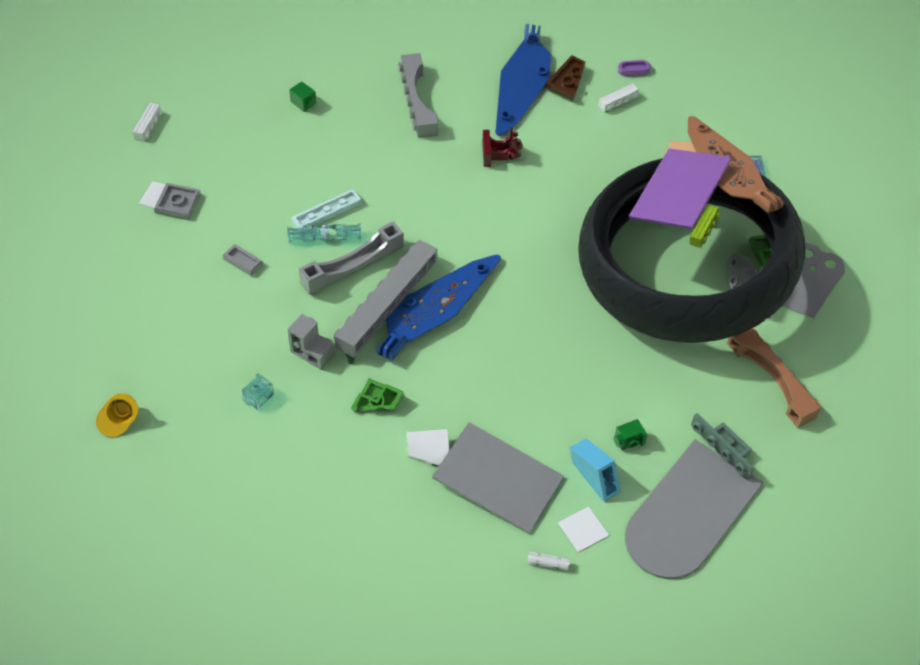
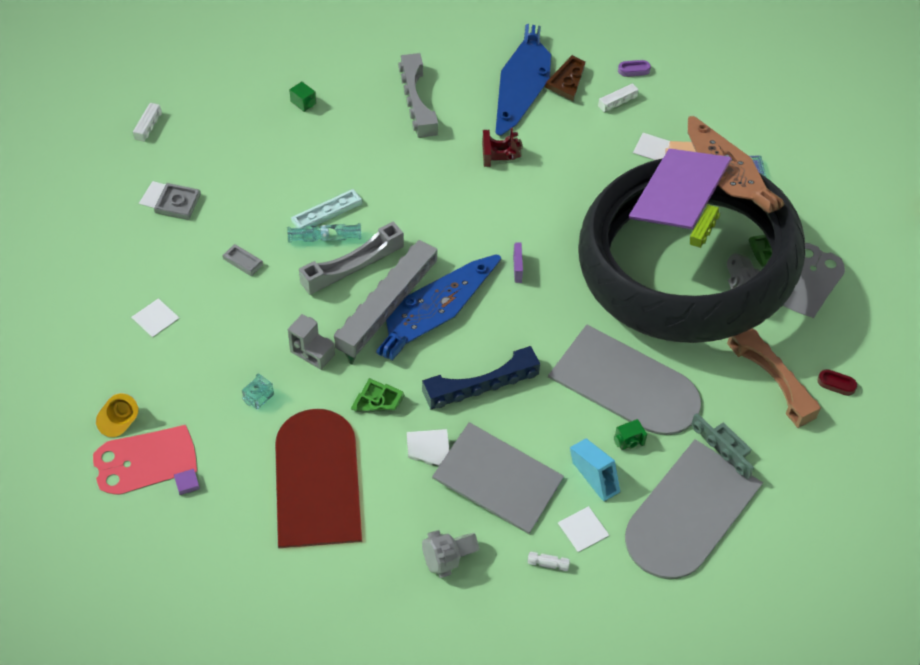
(152, 458): none -> coral piece
(155, 317): none -> white sticker
(186, 482): none -> medium lavender tile
(317, 481): none -> clear red piece
(443, 391): none -> dark blue arch
(444, 552): none -> light grey piece
(518, 264): none -> medium lavender tile
(627, 383): none -> light grey piece
(651, 146): none -> white sticker
(837, 382): none -> dark red tile

